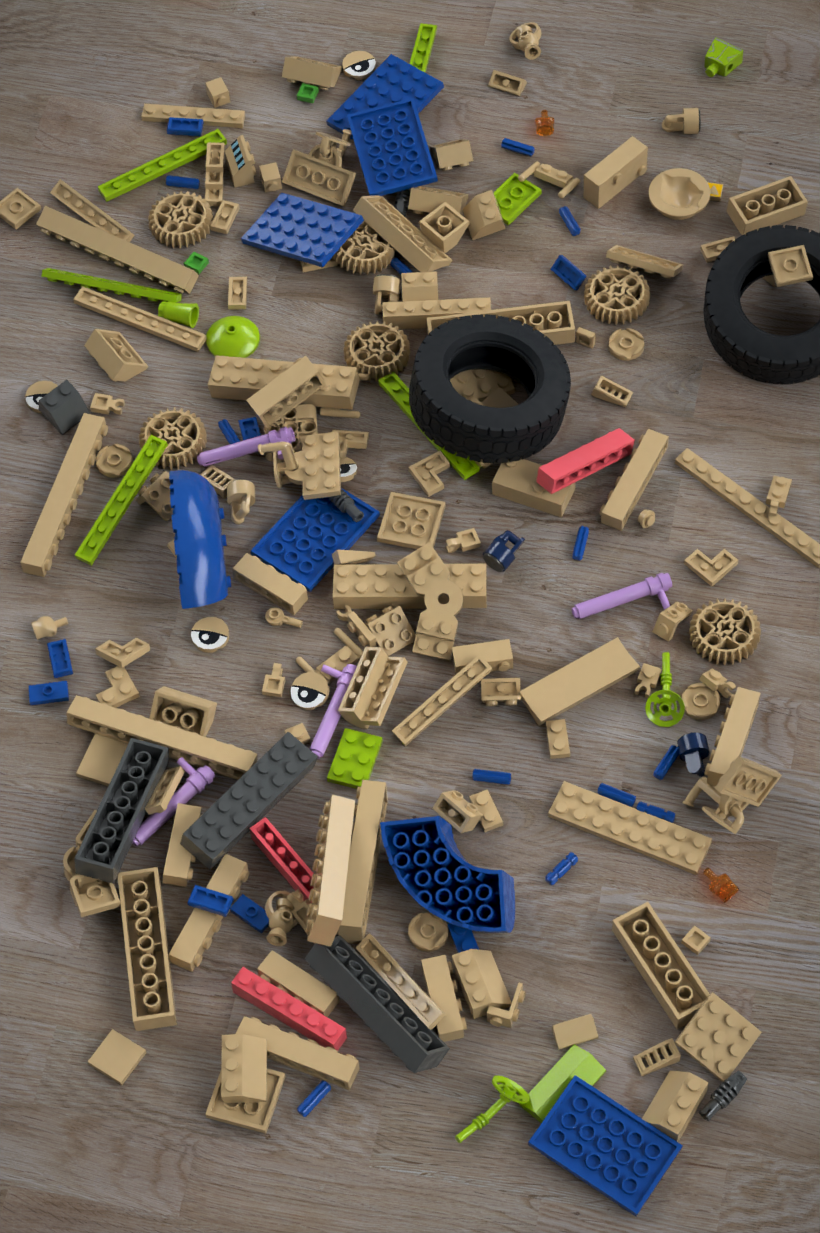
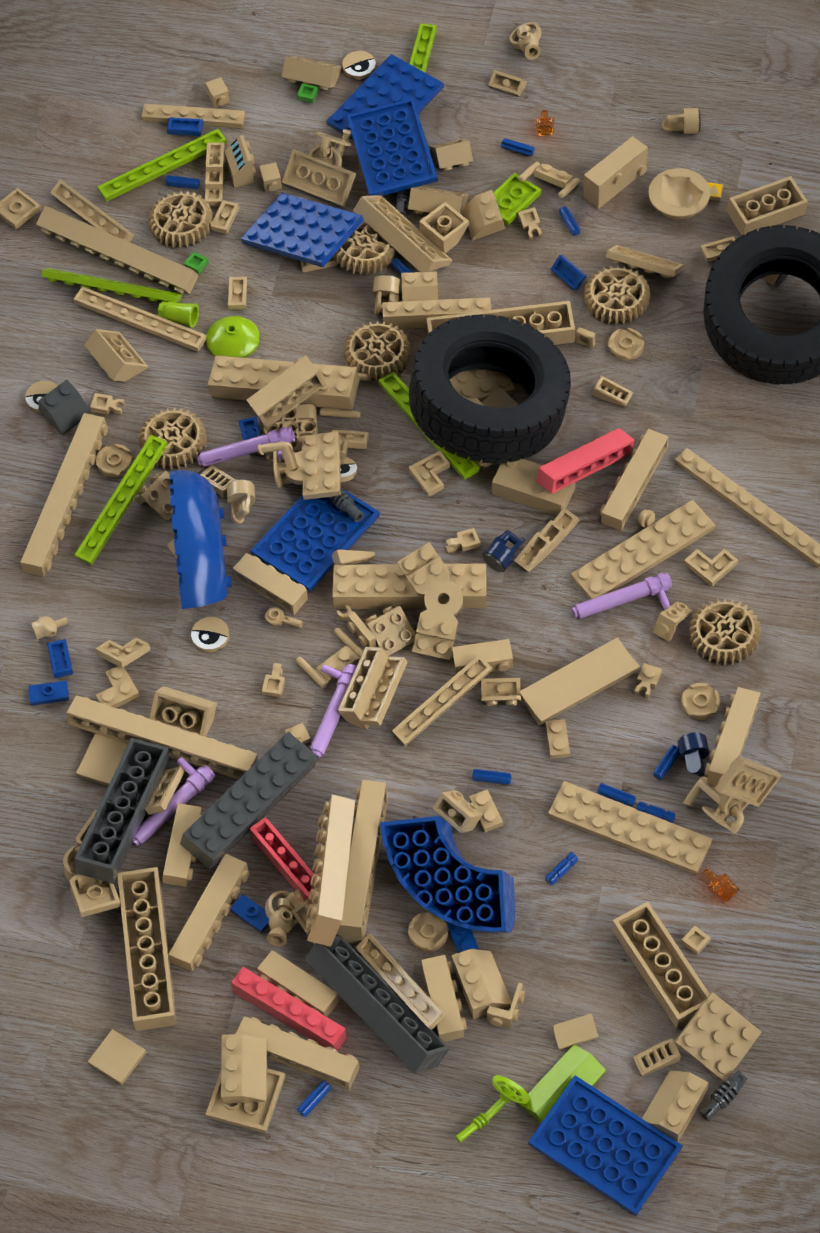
(210, 900): blue plate -> none
(228, 432): blue axle -> none
(310, 690): tile -> none
(354, 758): lime plate -> none
(410, 521): tan plate -> none
(530, 220): none -> tan plate
(547, 540): none -> tan slope
(580, 543): blue axle -> none
(643, 551): none -> tan plate
(666, 700): lime dish -> none
(715, 681): tan plate -> none
(722, 58): lime torso -> none
(778, 493): tan plate -> none
(790, 266): tan tile -> none

